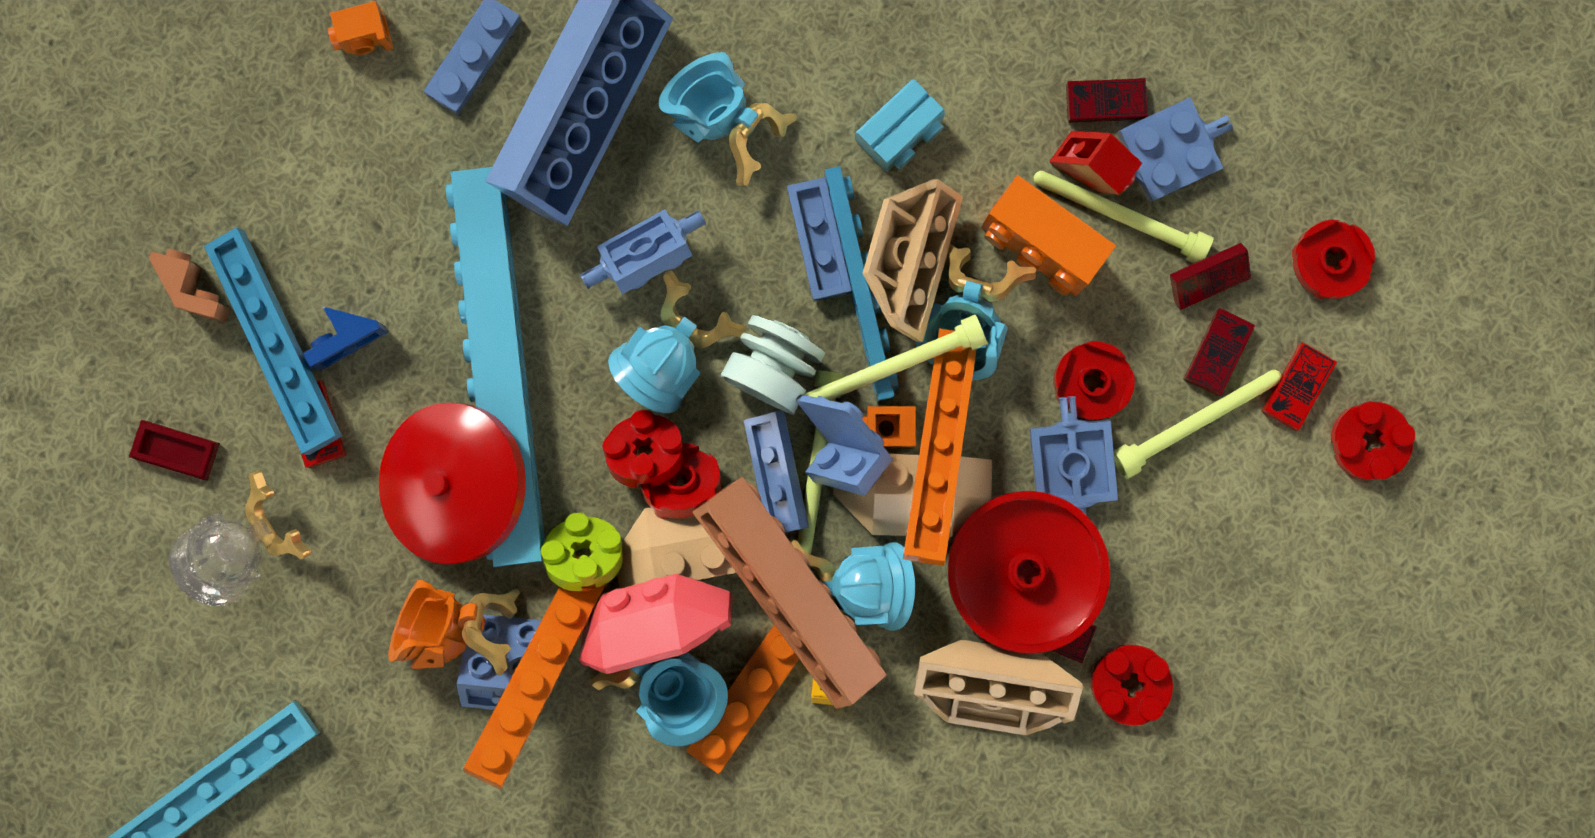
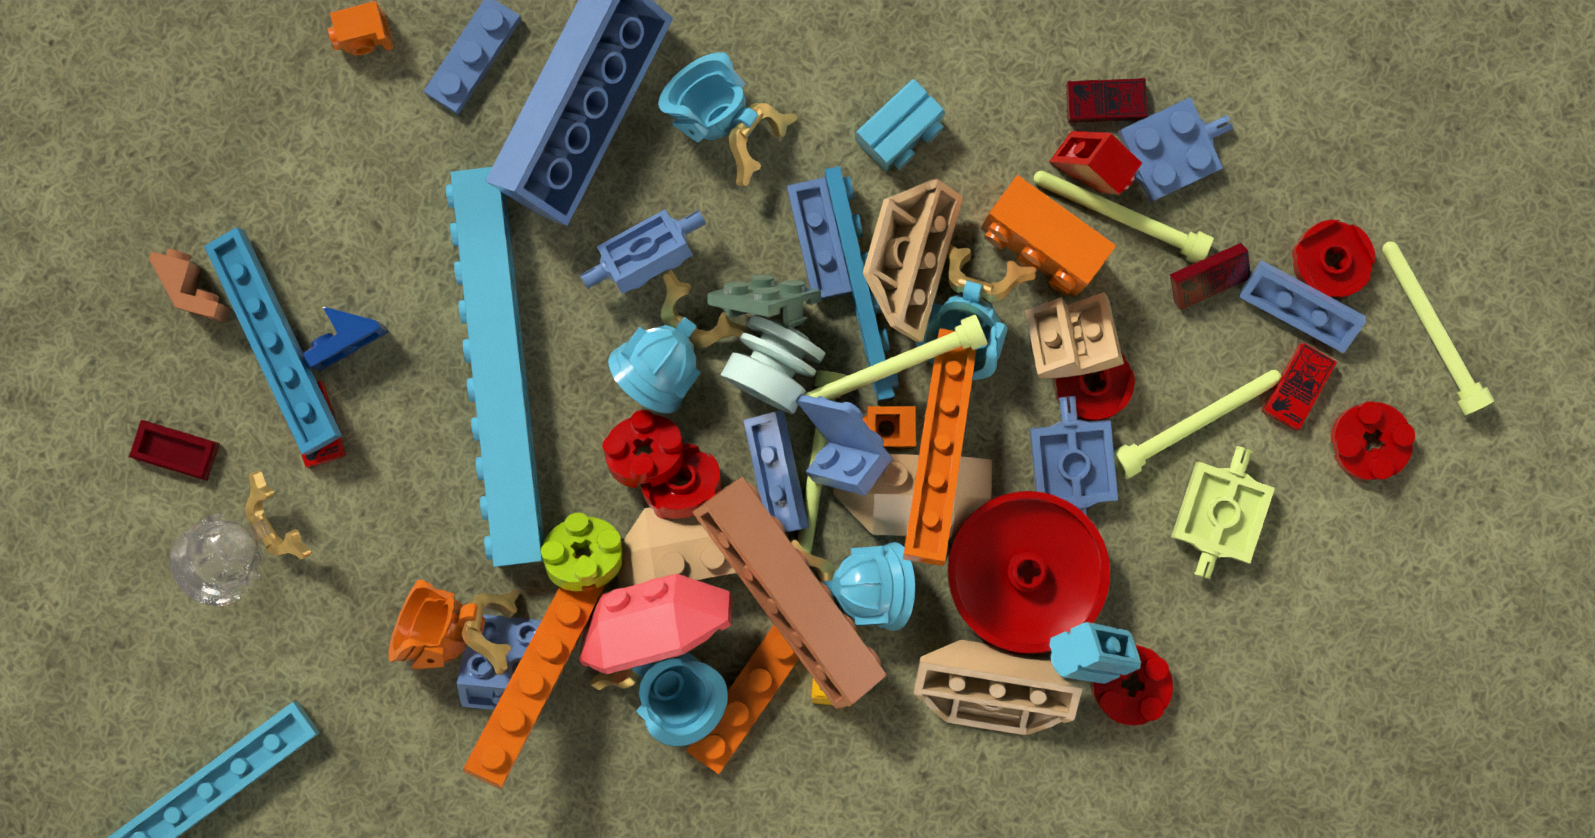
(452, 483): red dish -> none
(765, 298): none -> sand green piece
(1073, 337): none -> tan slope
(1094, 653): none -> medium azure brick
(1219, 352): dark red tile -> none
(1223, 512): none -> yellowish green plate
(1302, 306): none -> medium blue plate
(1471, 394): none -> yellowish green piece

